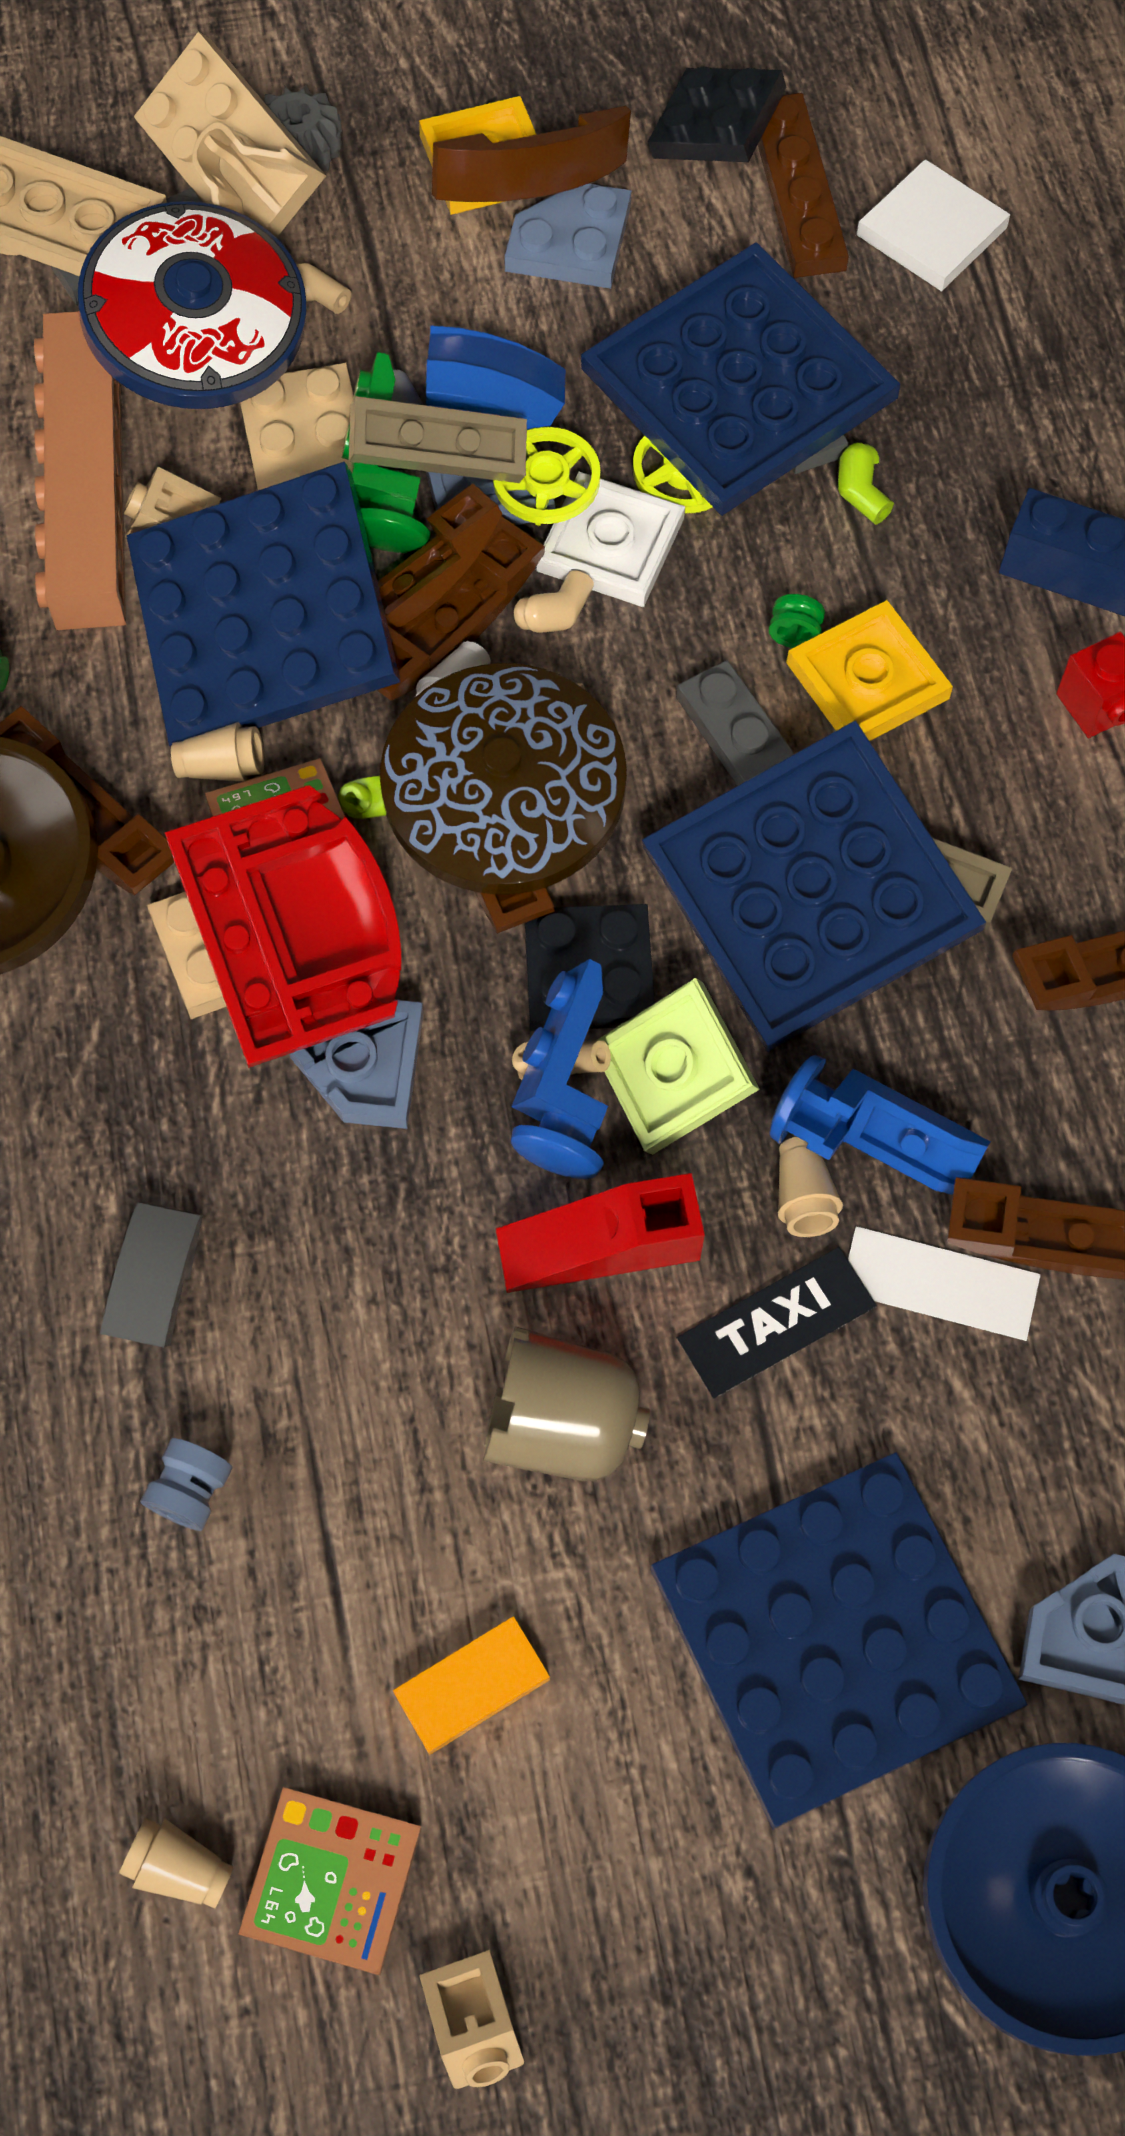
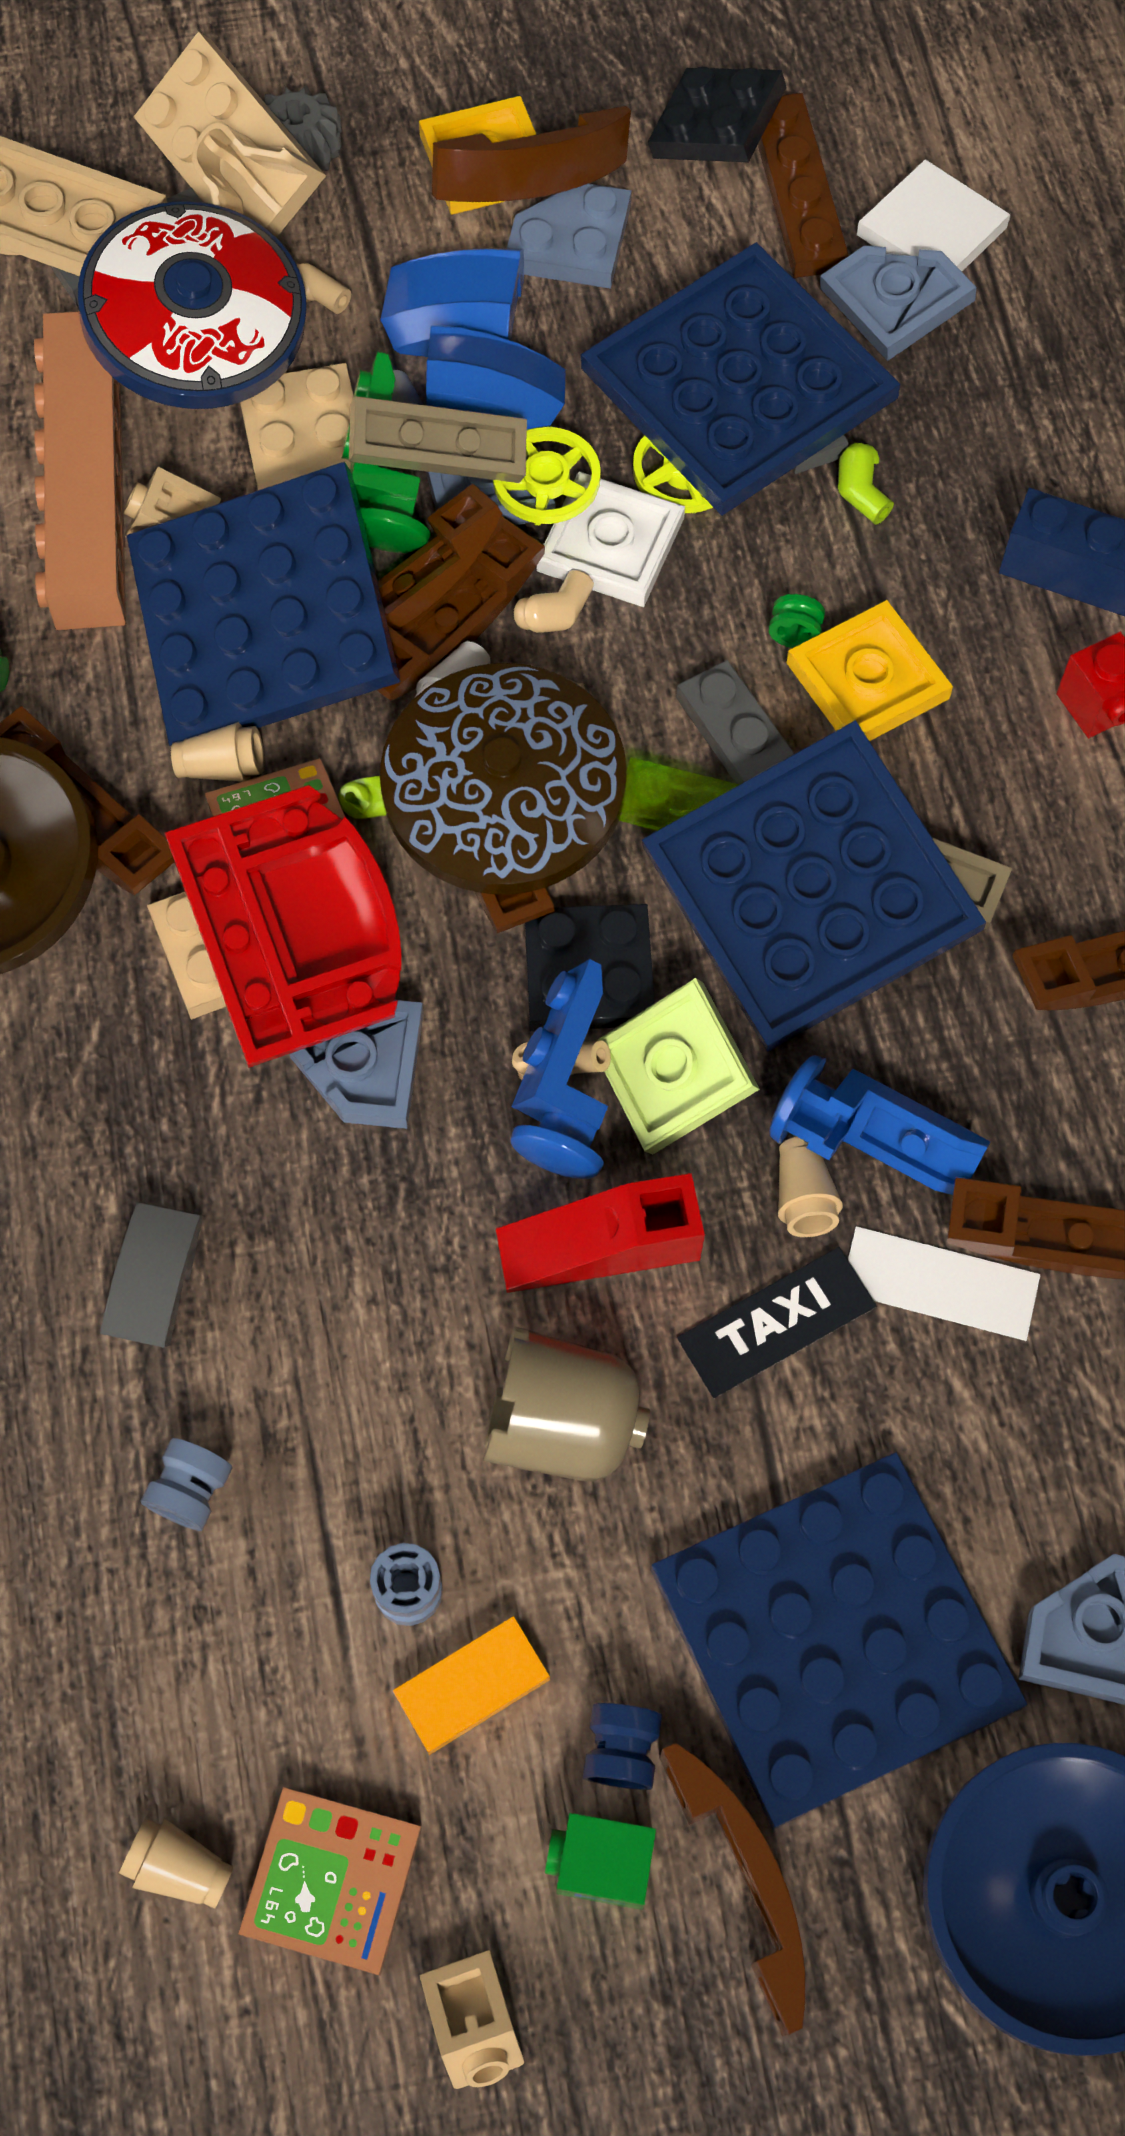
(414, 1593): none -> sand blue wheel
(452, 289): none -> blue slope
(602, 1860): none -> green brick
(623, 1741): none -> dark blue wheel
(664, 794): none -> clear neon green plate
(705, 1794): none -> reddish brown slope
(897, 296): none -> sand blue plate

